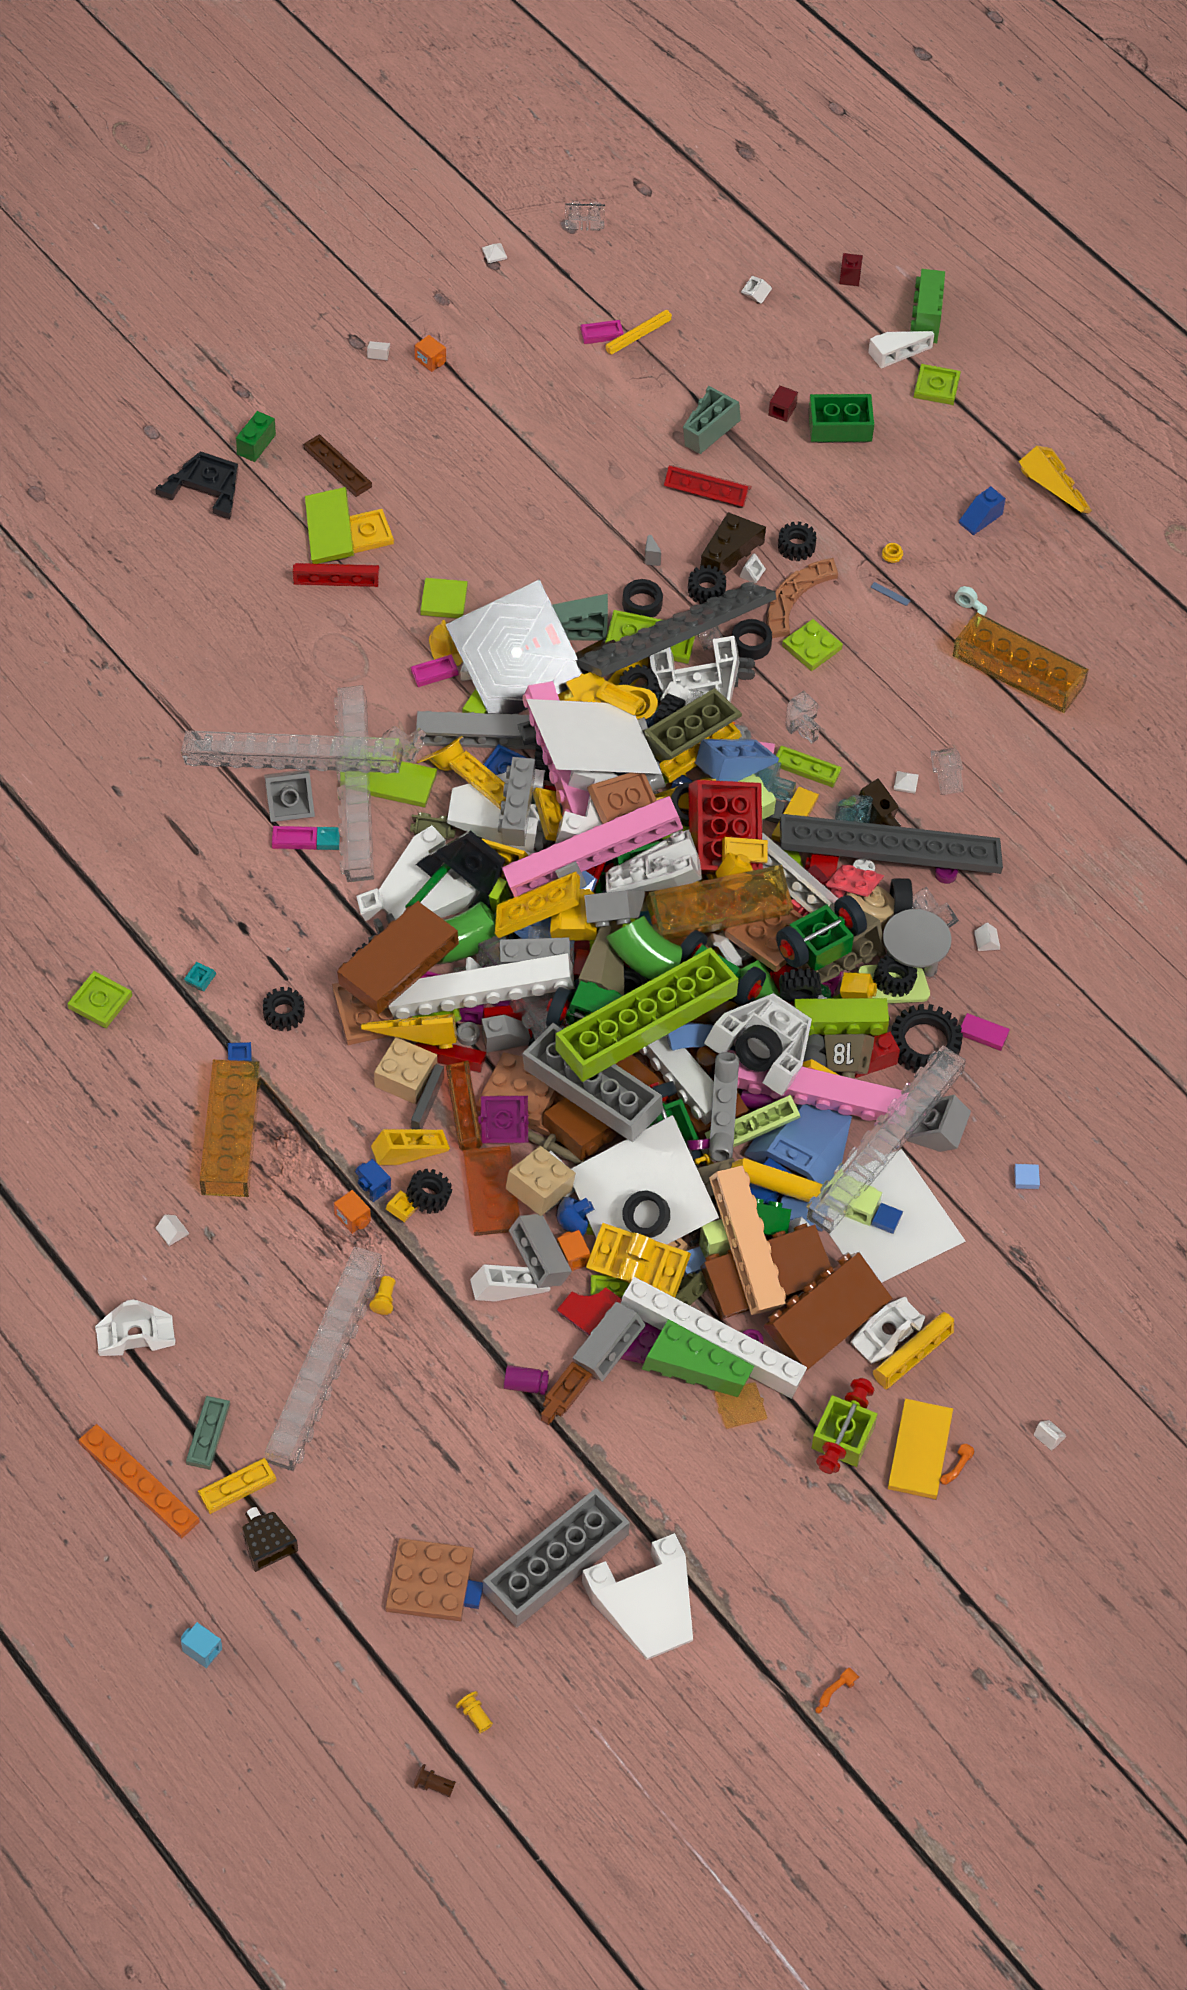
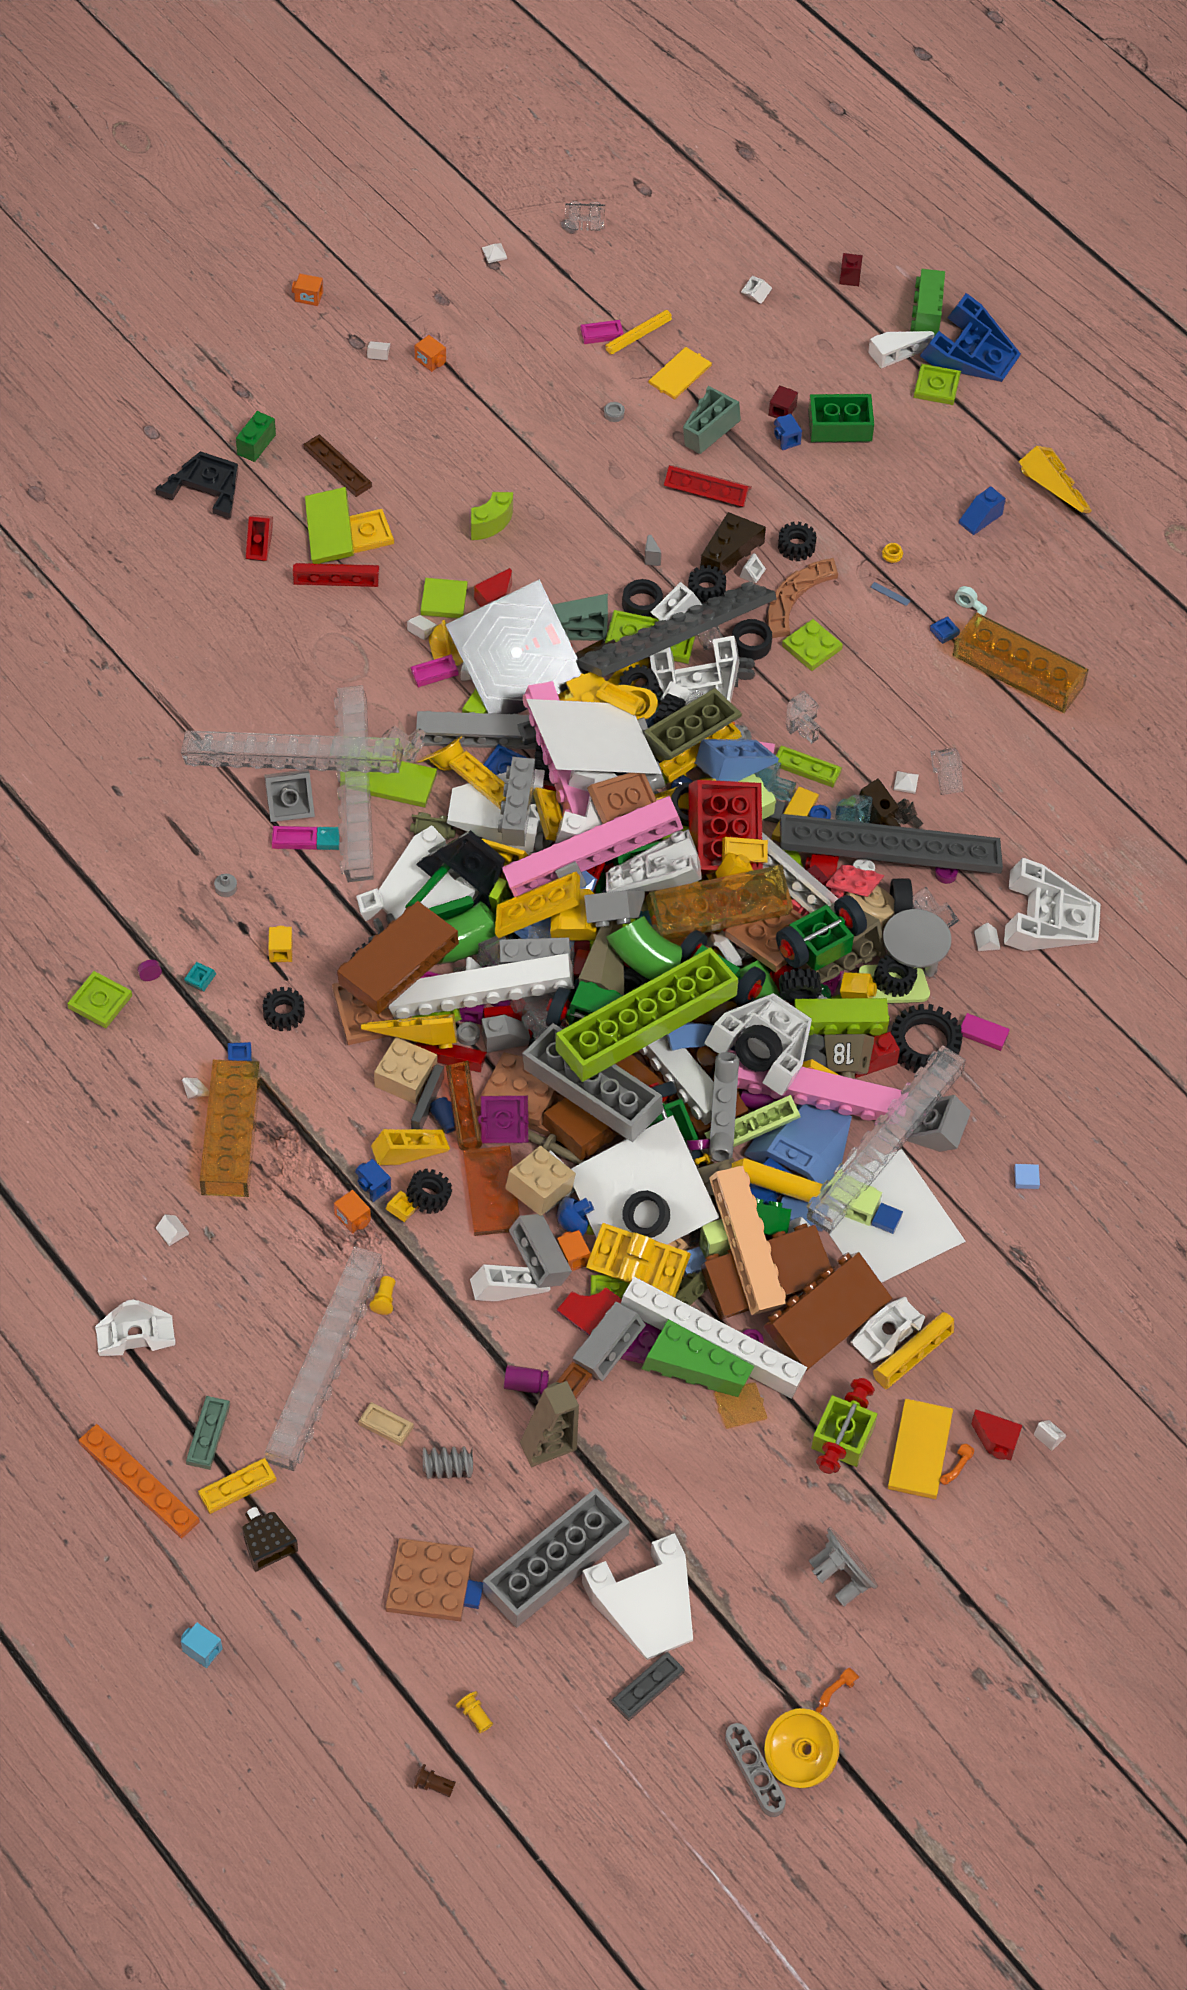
(149, 970): none -> magenta tile
(194, 1088): none -> white slope
(225, 885): none -> light grey tile
(259, 537): none -> red slope
(280, 944): none -> yellow brick
(308, 289): none -> orange brick
(386, 1424): none -> tan tile
(420, 626): none -> white slope
(443, 1113): none -> dark blue cone
(448, 1462): none -> light grey piece
(453, 908): none -> green tile
(492, 516): none -> lime brick
(493, 588): none -> red slope
(552, 1426): none -> dark tan wedge
(614, 412): none -> light grey tile
(647, 1686): none -> dark grey tile
(677, 601): none -> white slope
(680, 373): none -> yellow piece
(753, 1770): none -> light grey beam
(787, 431): none -> blue brick
(787, 1744): none -> yellow dish
(820, 811): none -> blue tile
(840, 1556): none -> light grey piece
(908, 813): none -> clear smoke piece
(944, 630): none -> blue tile
(979, 349): none -> blue wedge
(996, 1434): none -> red slope
(1055, 912): none -> white wedge

